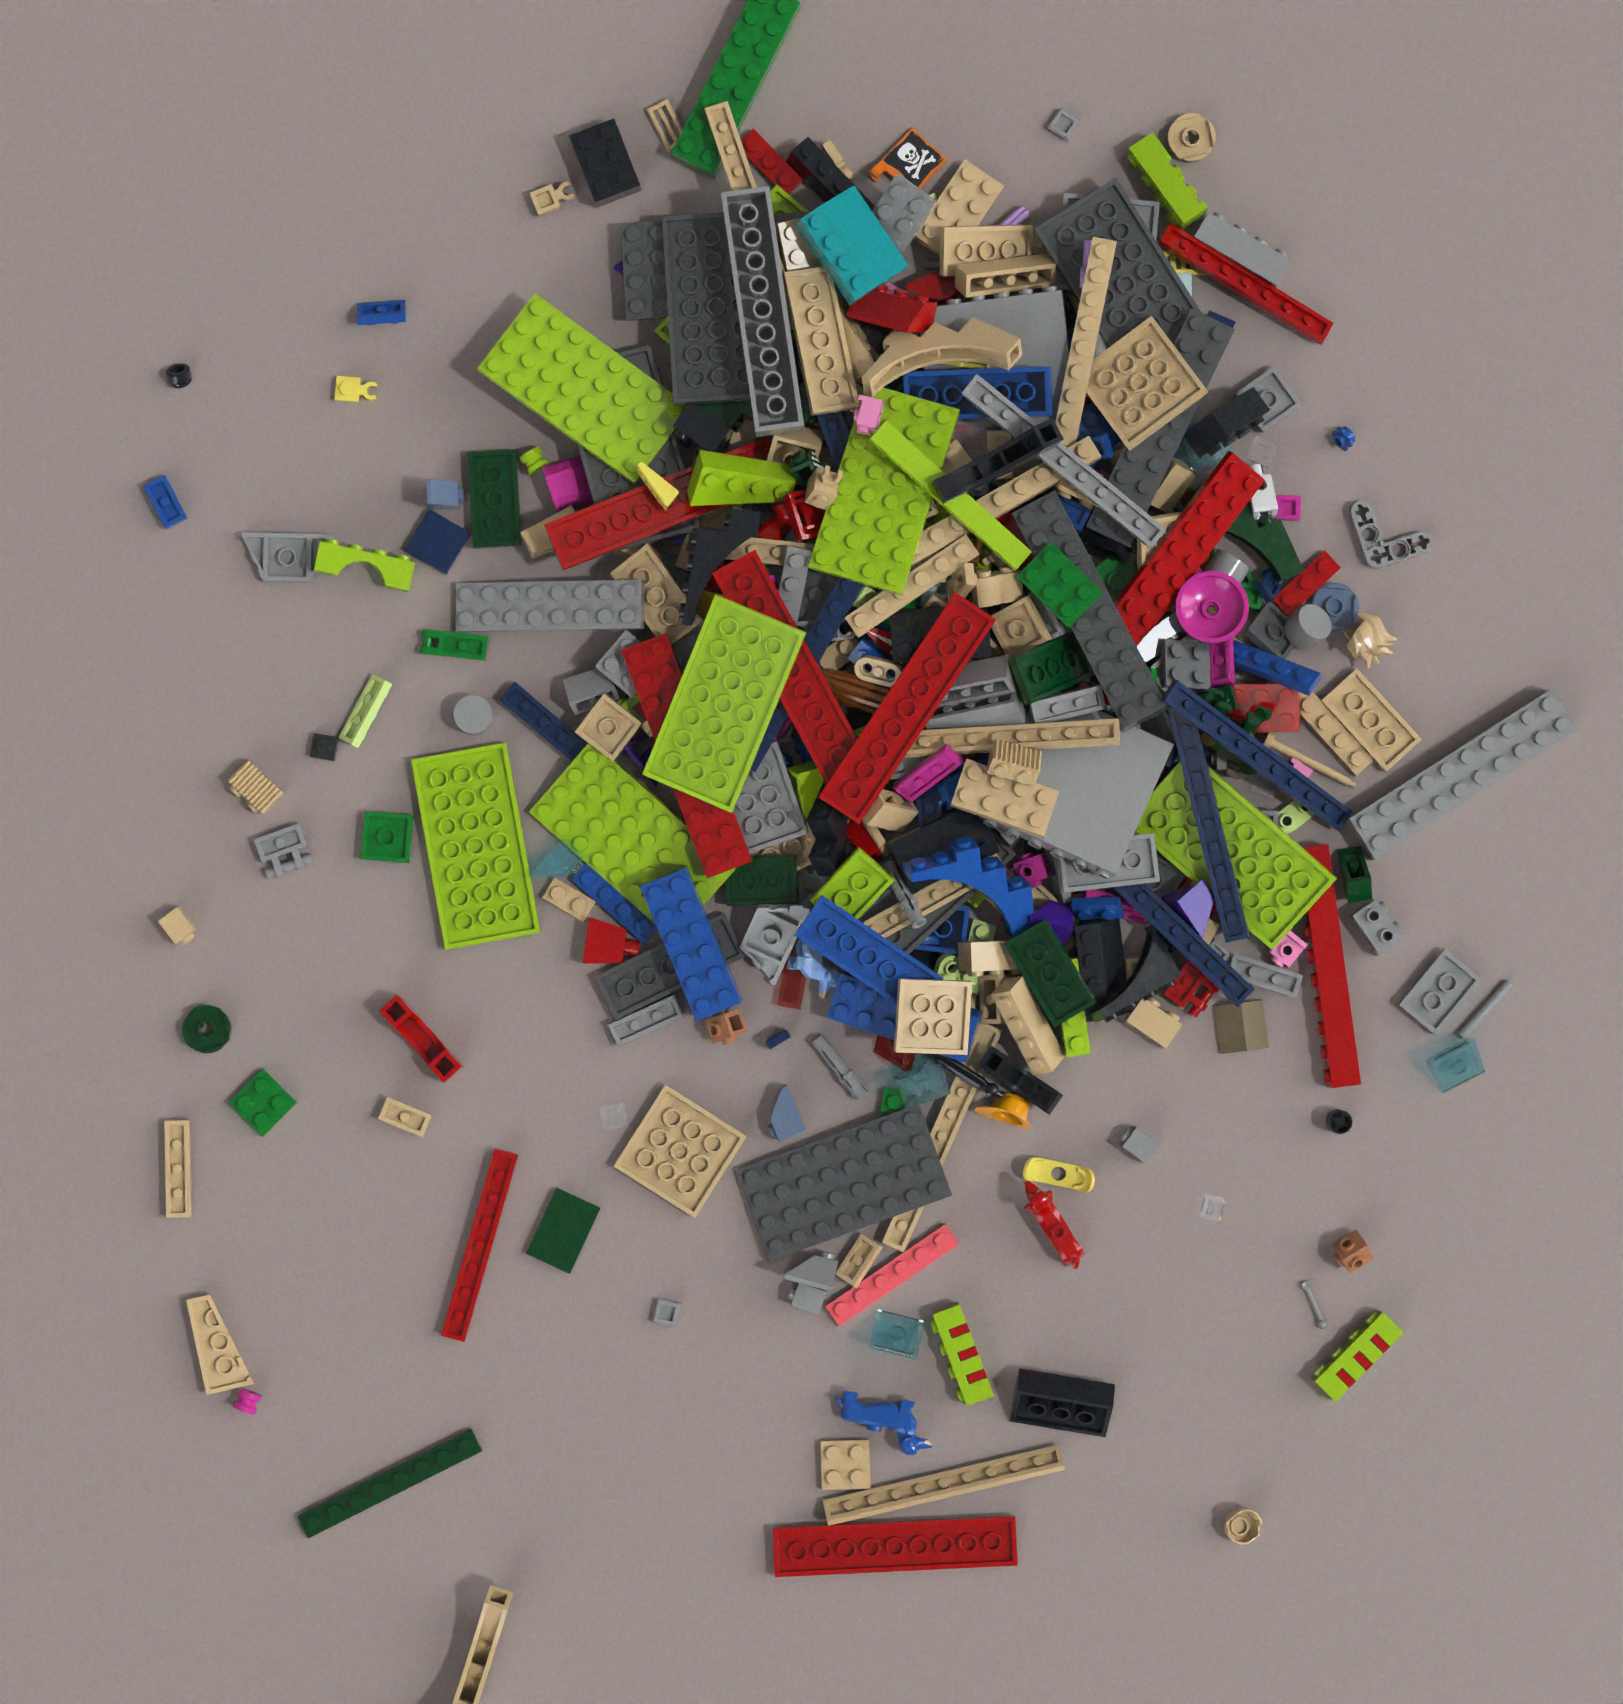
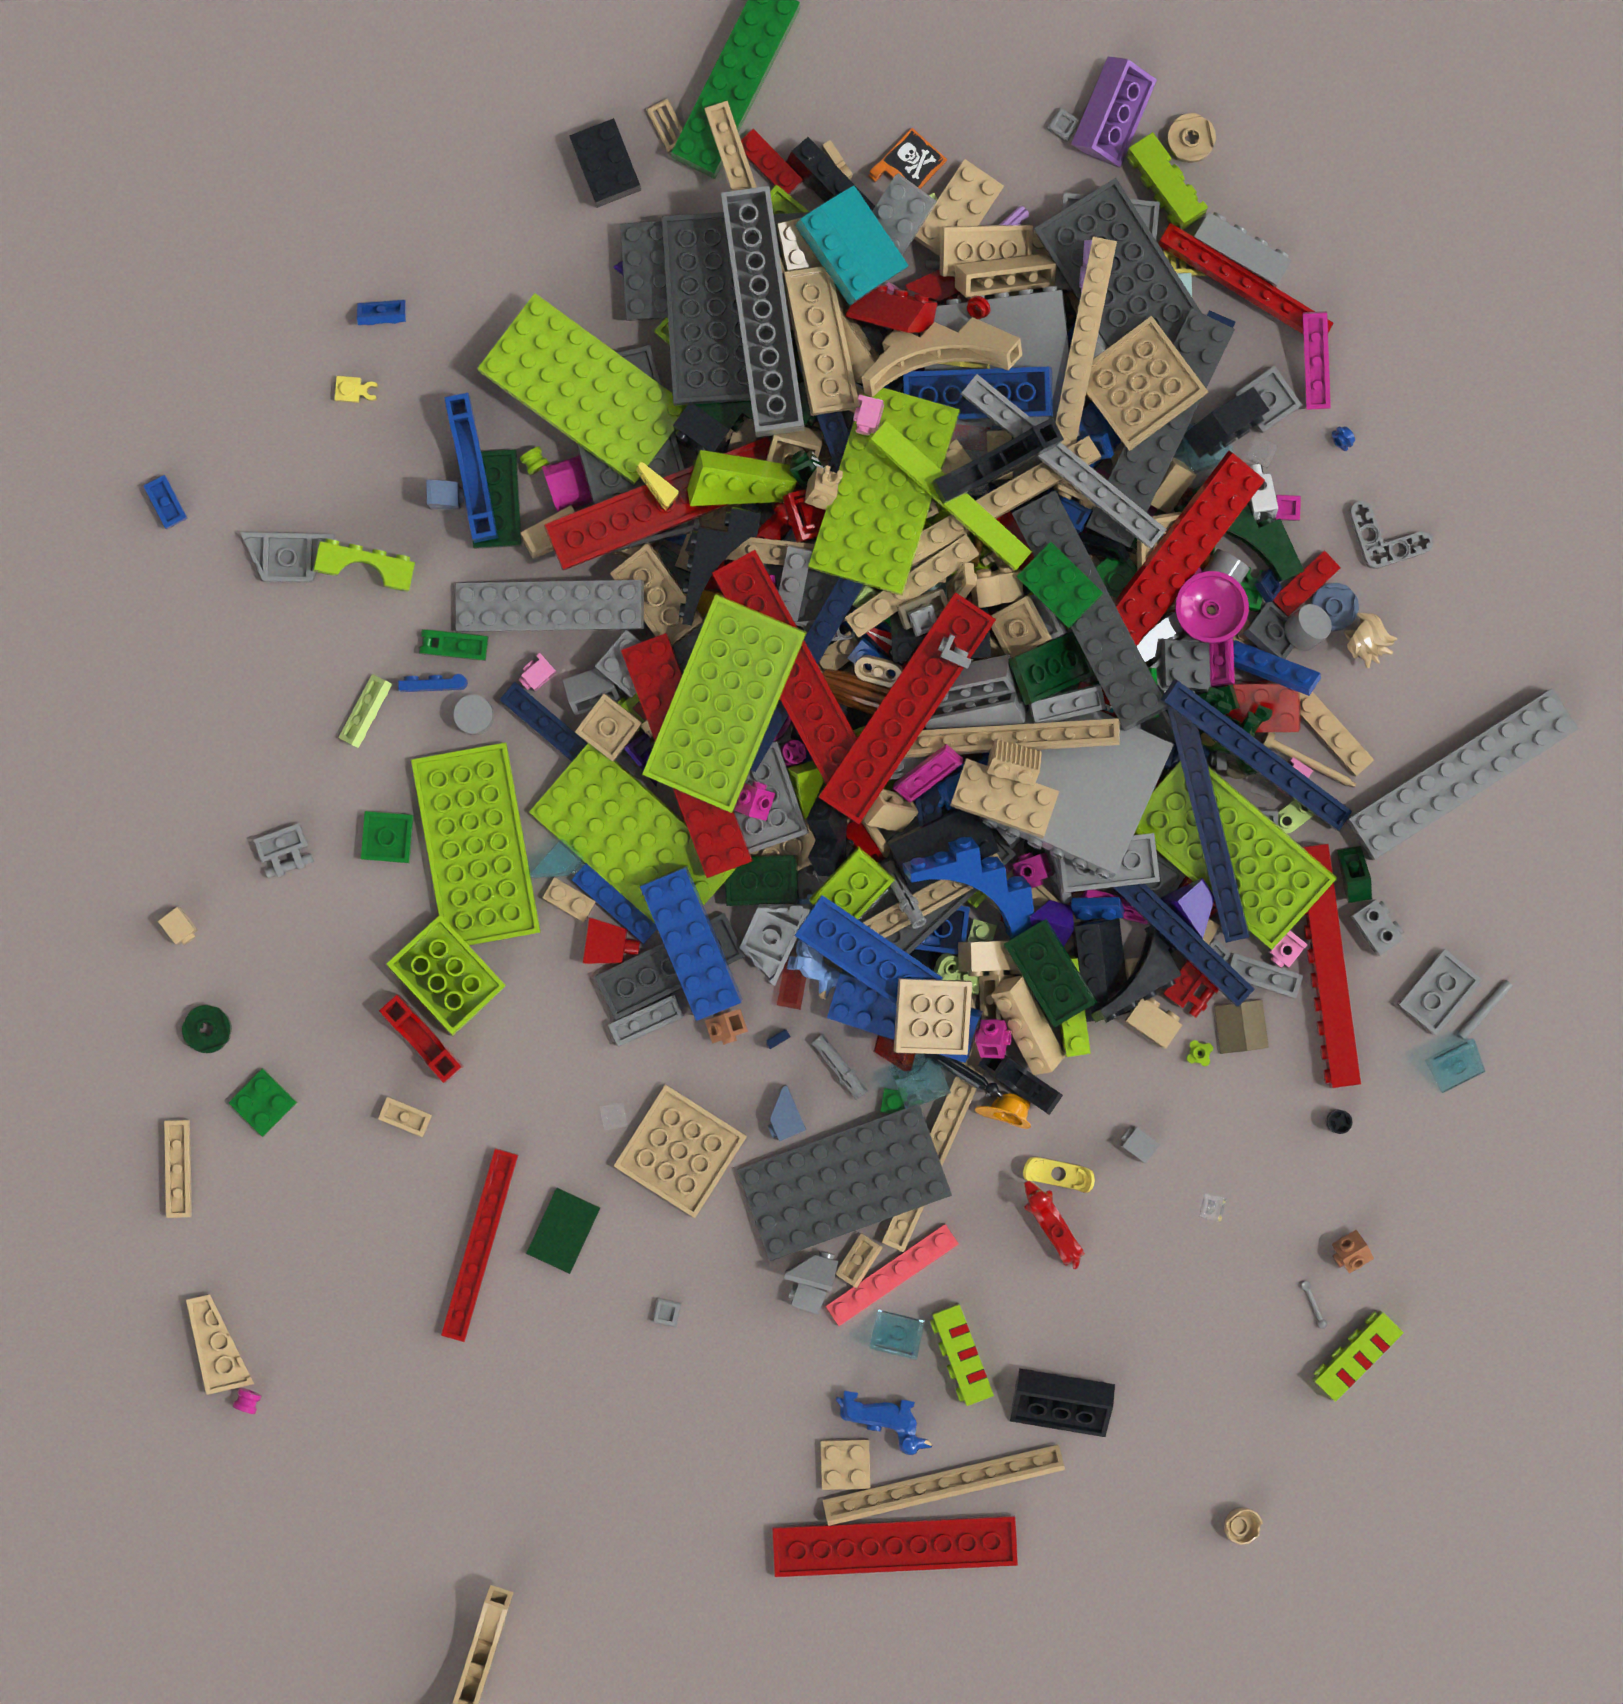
(179, 375): black tile -> none
(255, 788): tan brick -> none
(324, 747): pearl dark grey plate -> none
(390, 1483): dark green plate -> none
(434, 683): none -> blue plate
(437, 541): dark blue tile -> none
(446, 975): none -> lime slope
(471, 467): none -> blue arch
(537, 673): none -> bright pink brick
(547, 199): tan plate -> none
(755, 800): none -> dark pink brick
(796, 749): none -> dark pink wheel
(922, 619): none -> light grey tile
(935, 597): none -> dark tan plate
(957, 656): none -> light grey bracket
(978, 307): none -> red plate
(992, 1038): none -> dark pink brick
(1114, 111): none -> medium lavender slope
(1193, 1054): none -> lime plate
(1316, 360): none -> dark pink plate
(1371, 720): tan plate -> none

